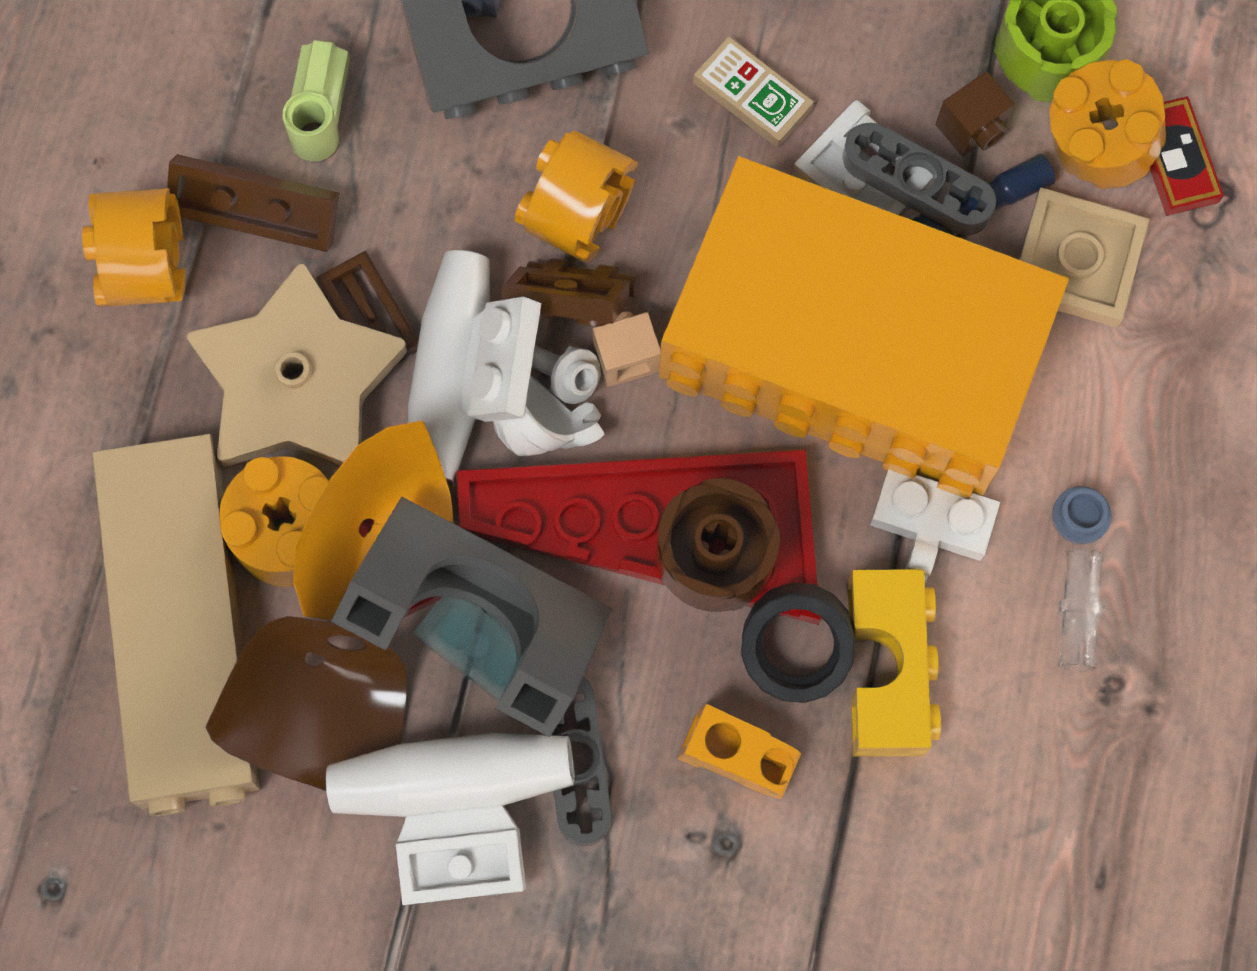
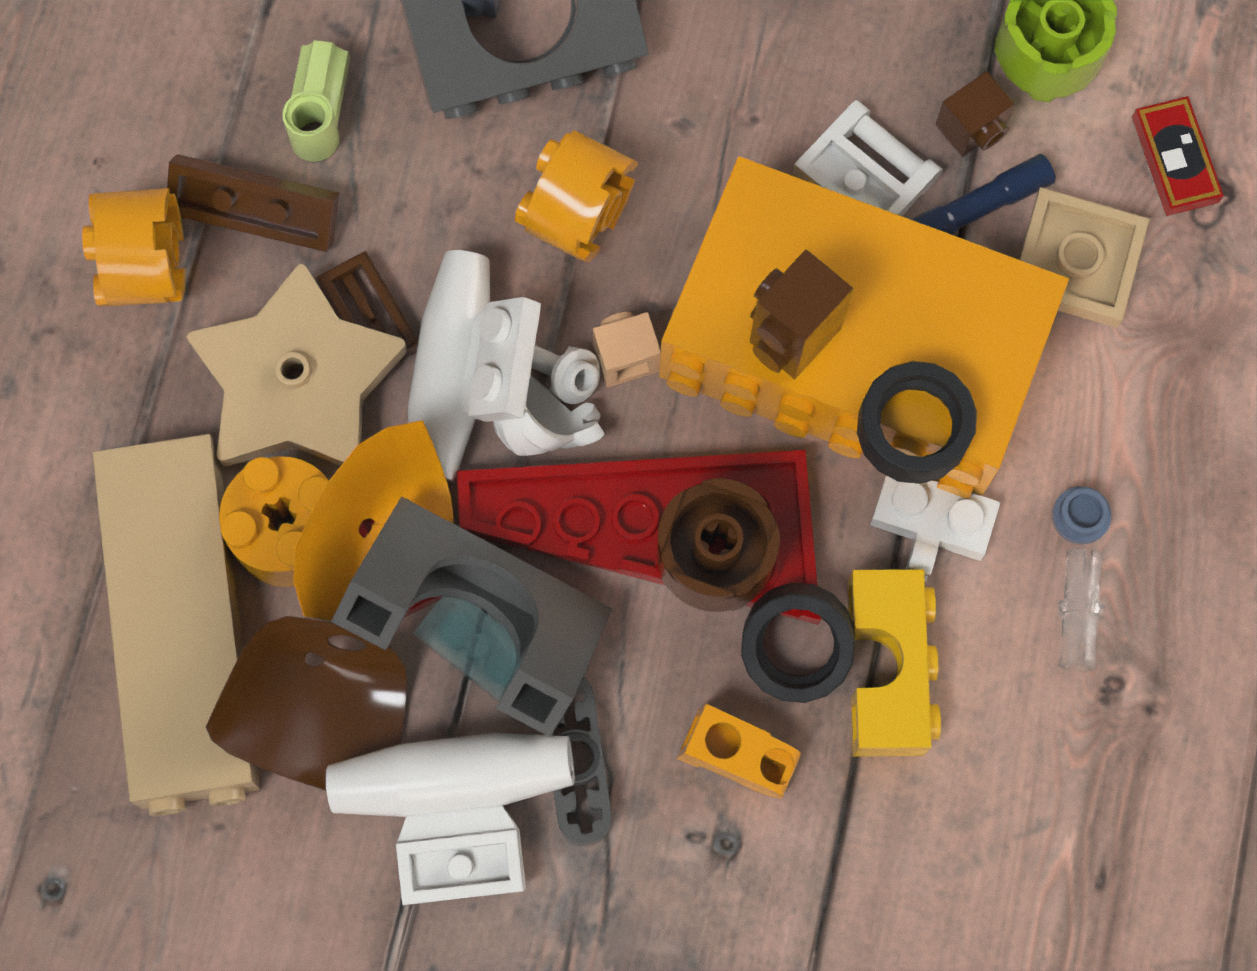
(573, 292): reddish brown plate -> none
(753, 92): tile -> none
(797, 314): none -> reddish brown brick
(912, 155): dark grey beam -> none
(919, 377): none -> black tyre
(1103, 93): light orange brick -> none

